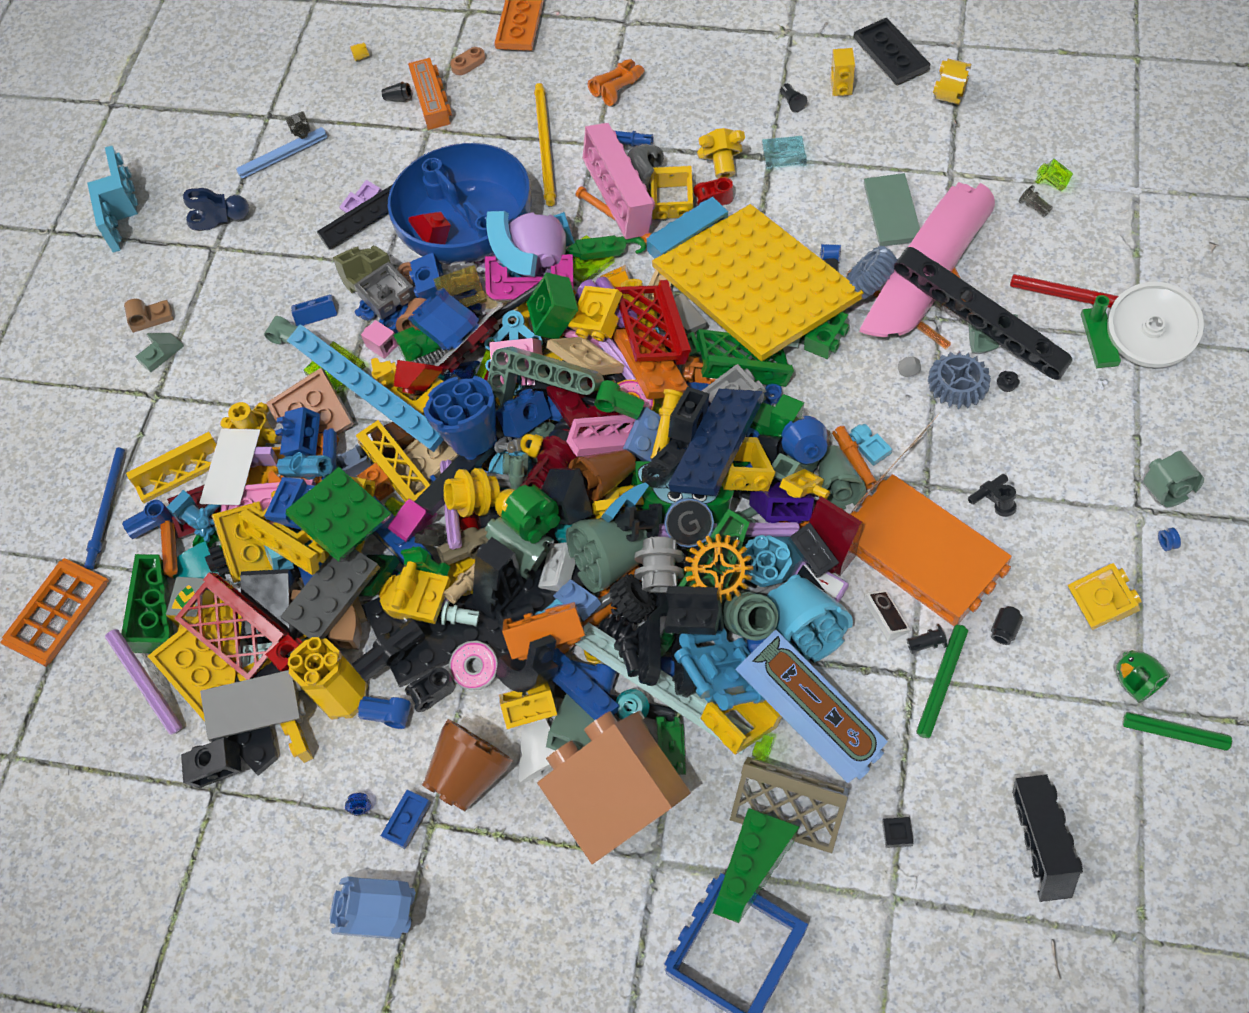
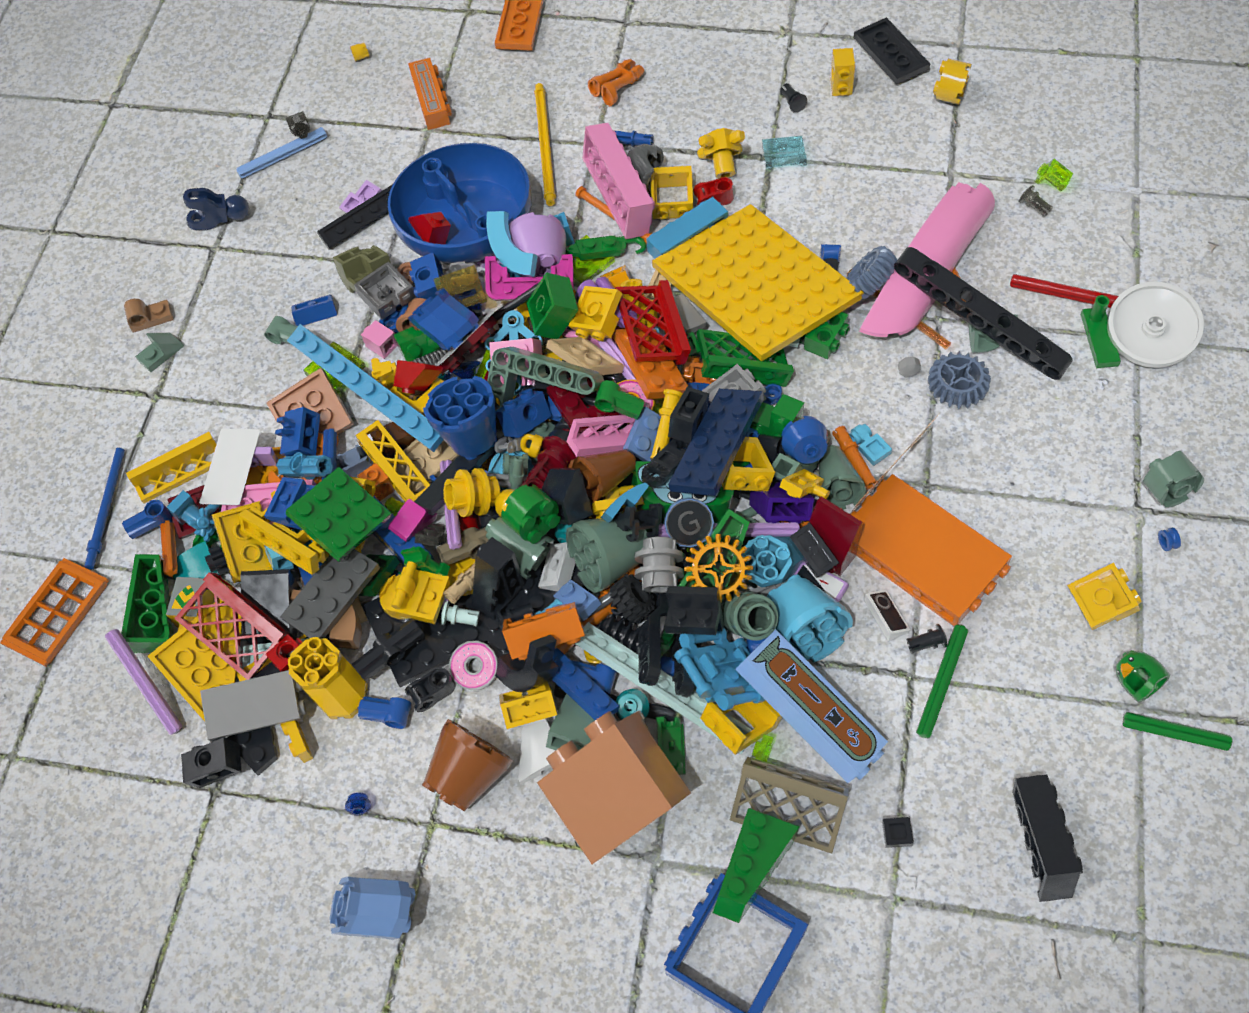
(113, 198): medium azure bracket -> none
(244, 418): yellow piece -> none
(365, 311): blue plate -> none
(397, 92): black cone -> none
(405, 819): blue plate -> none
(467, 61): nougat plate -> none
(628, 651): black pin -> none
(892, 209): sand green tile -> none
(1000, 494): black piece -> none
(1005, 385): black plate -> none
(1006, 625): black brick -> none

